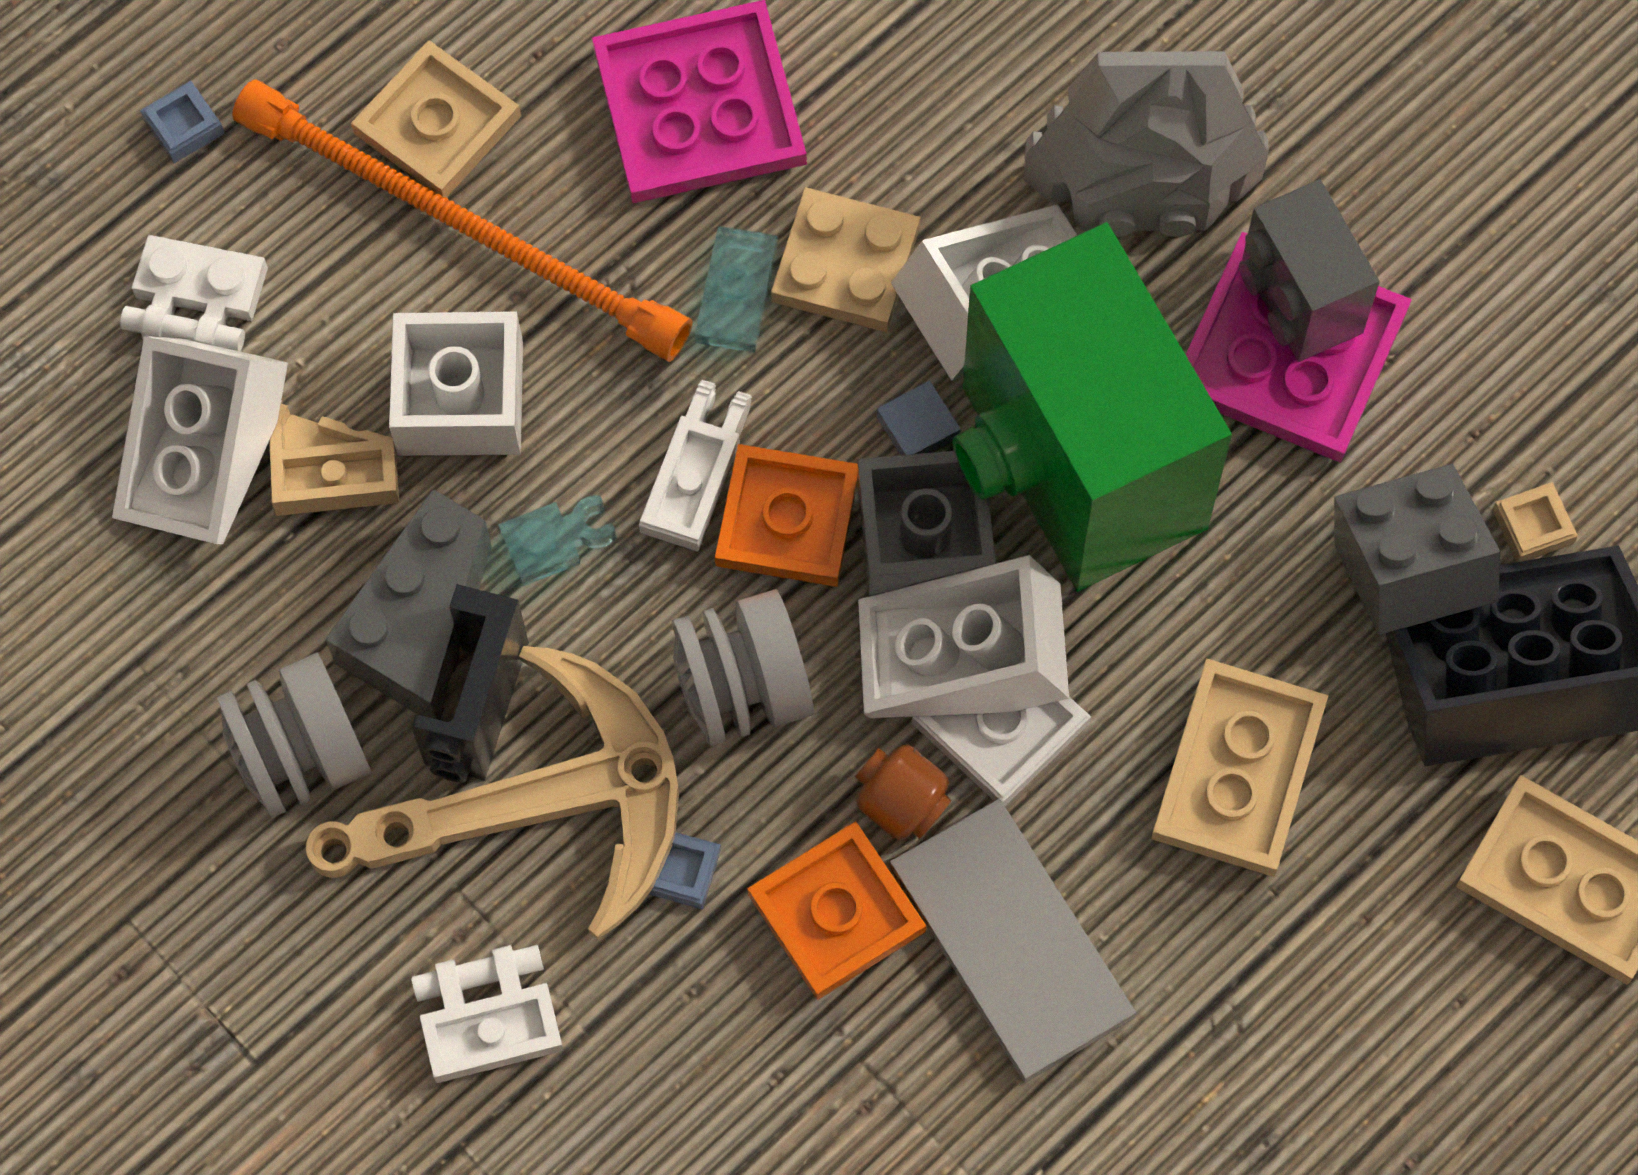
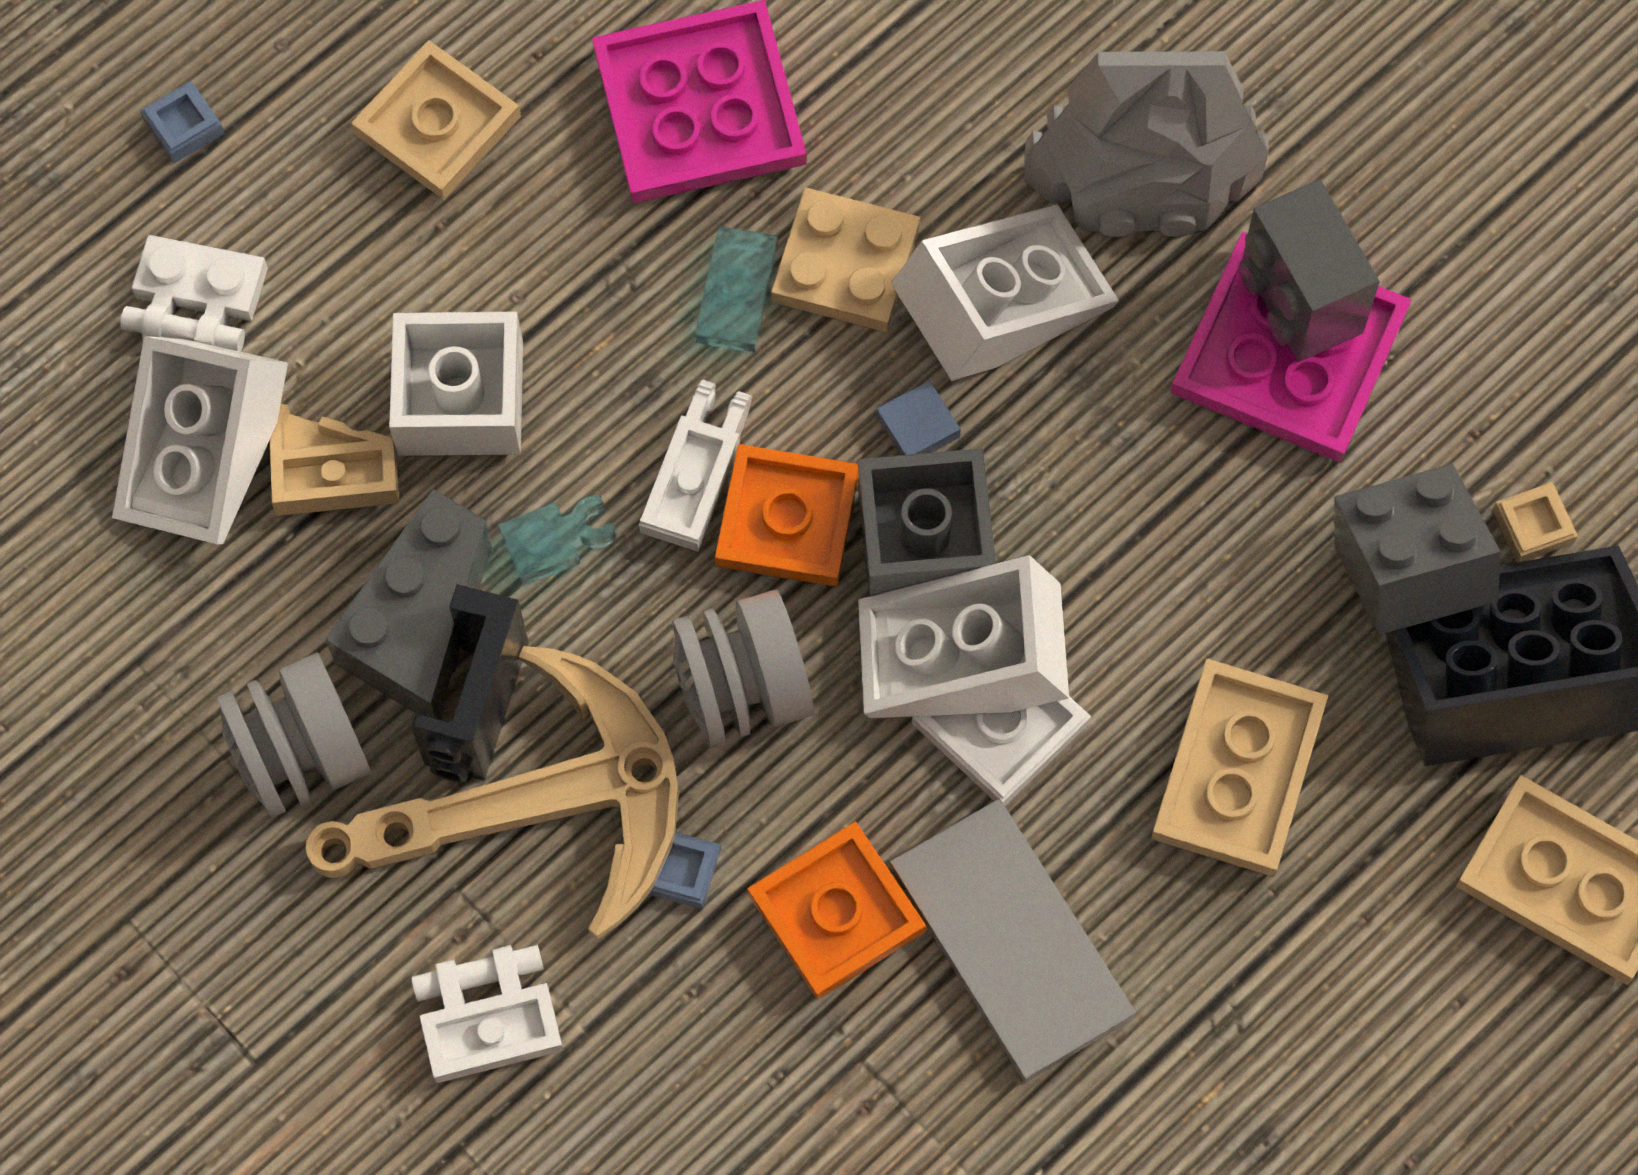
(648, 323): orange hose -> none
(902, 791): dark orange head -> none
(1088, 408): green brick -> none

